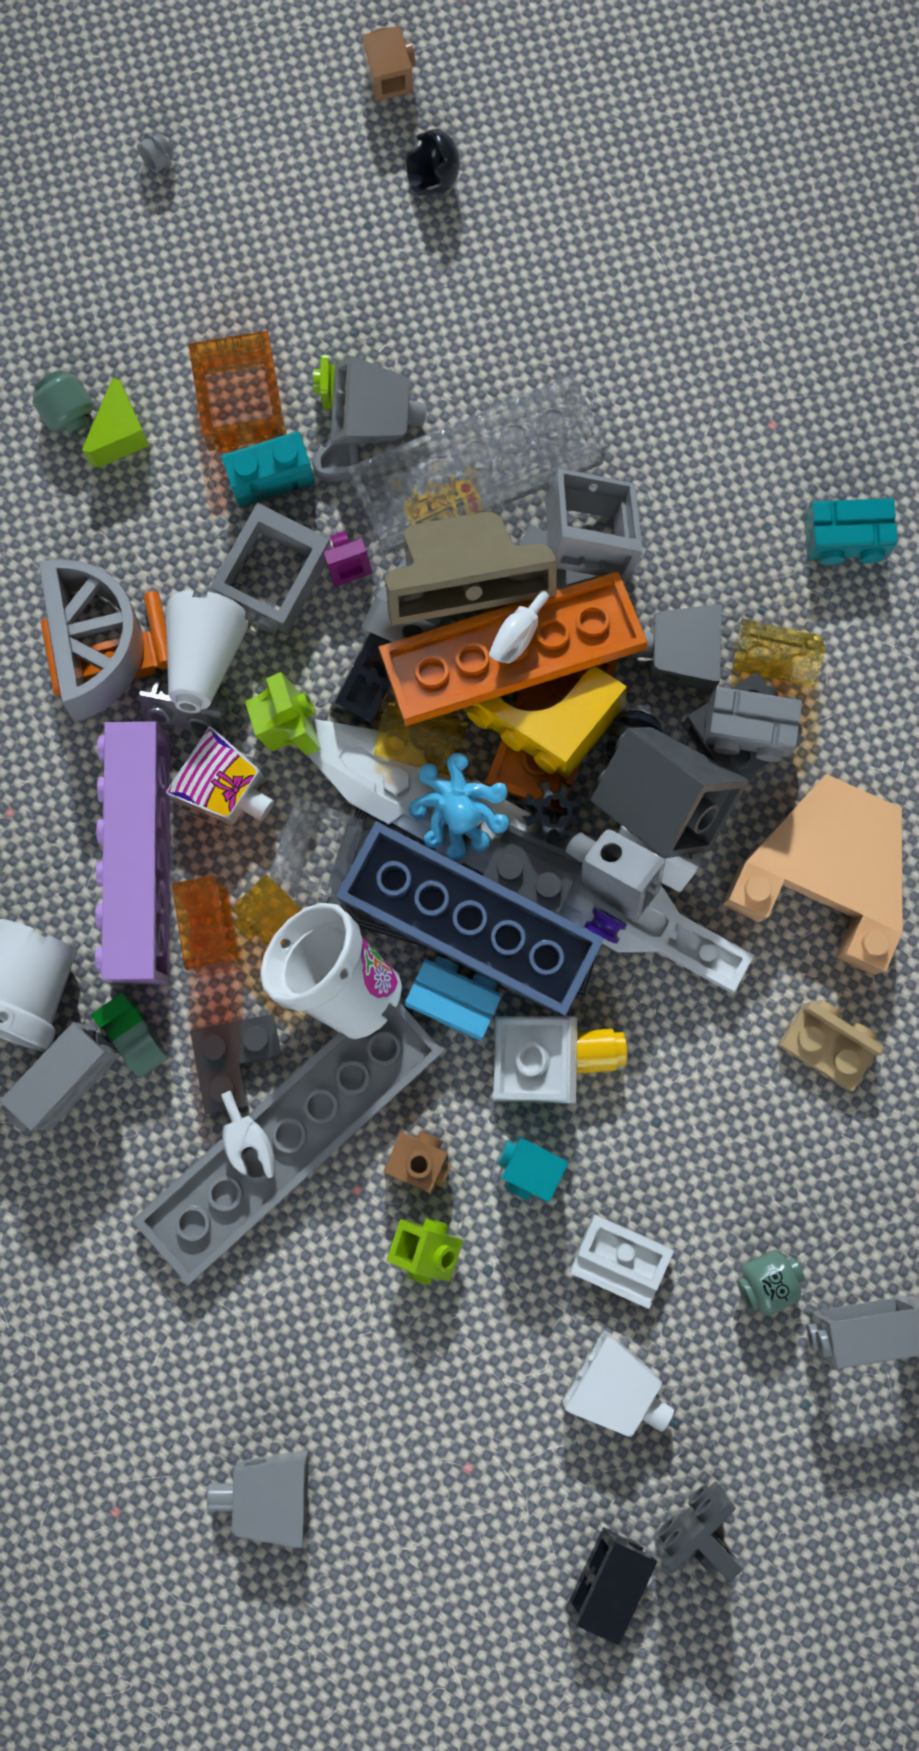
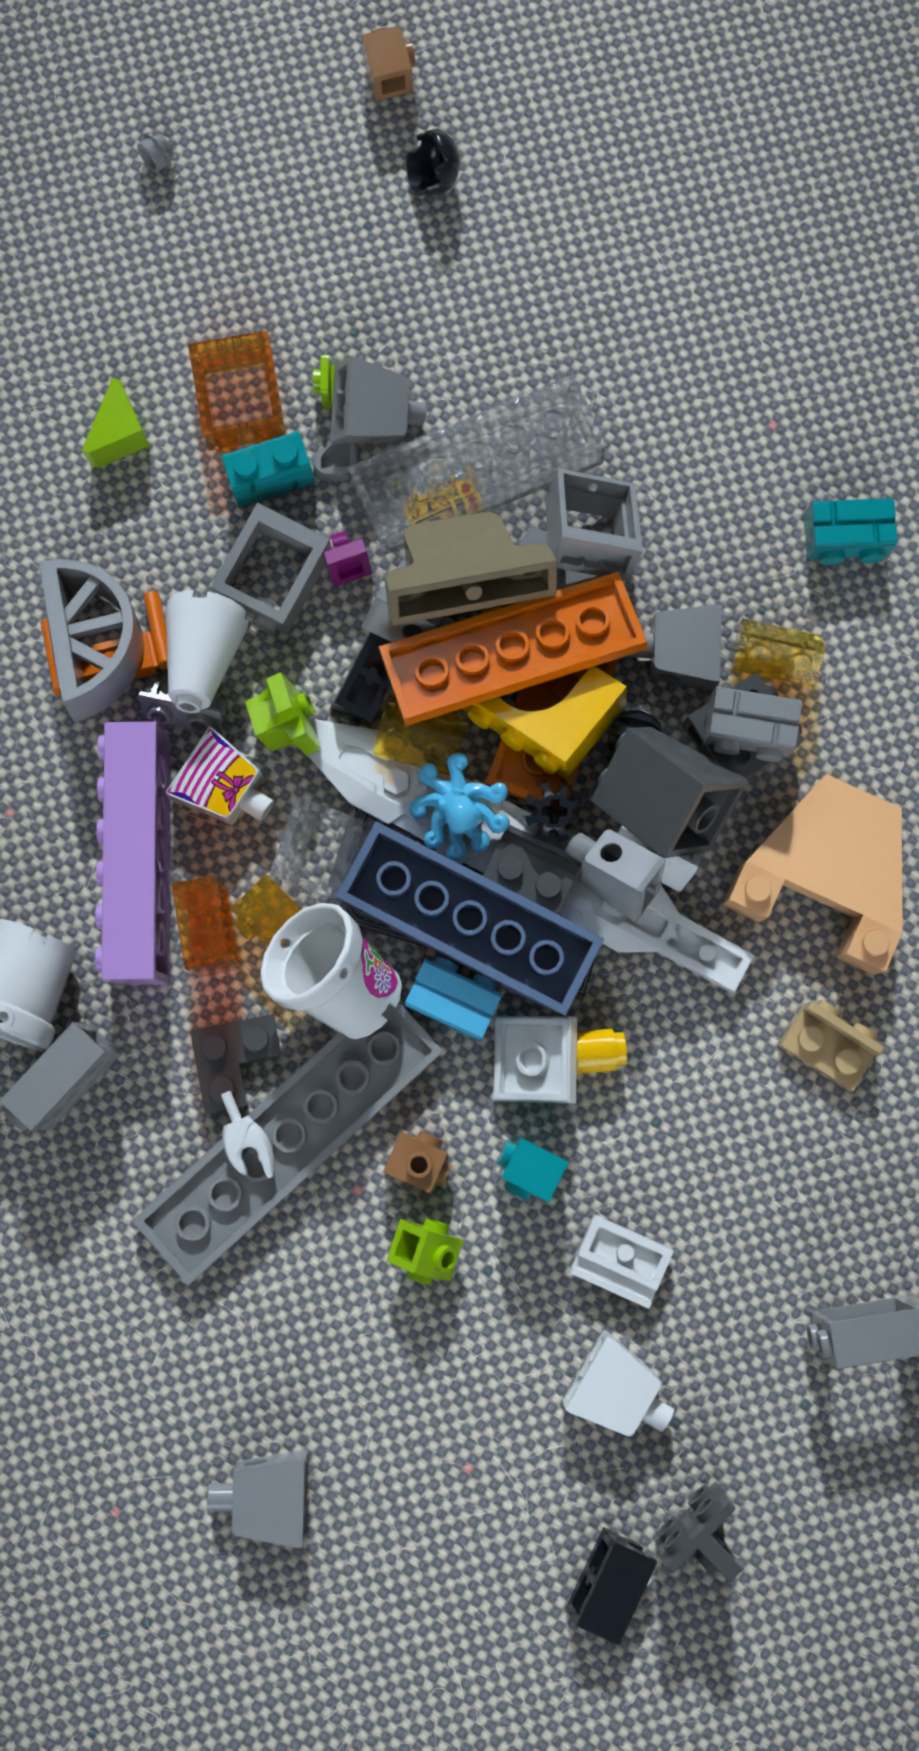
(62, 403): sand green head -> none
(131, 1034): leg -> none
(517, 631): white hand -> none
(605, 925): dark purple bush -> none
(770, 1283): sand green head -> none

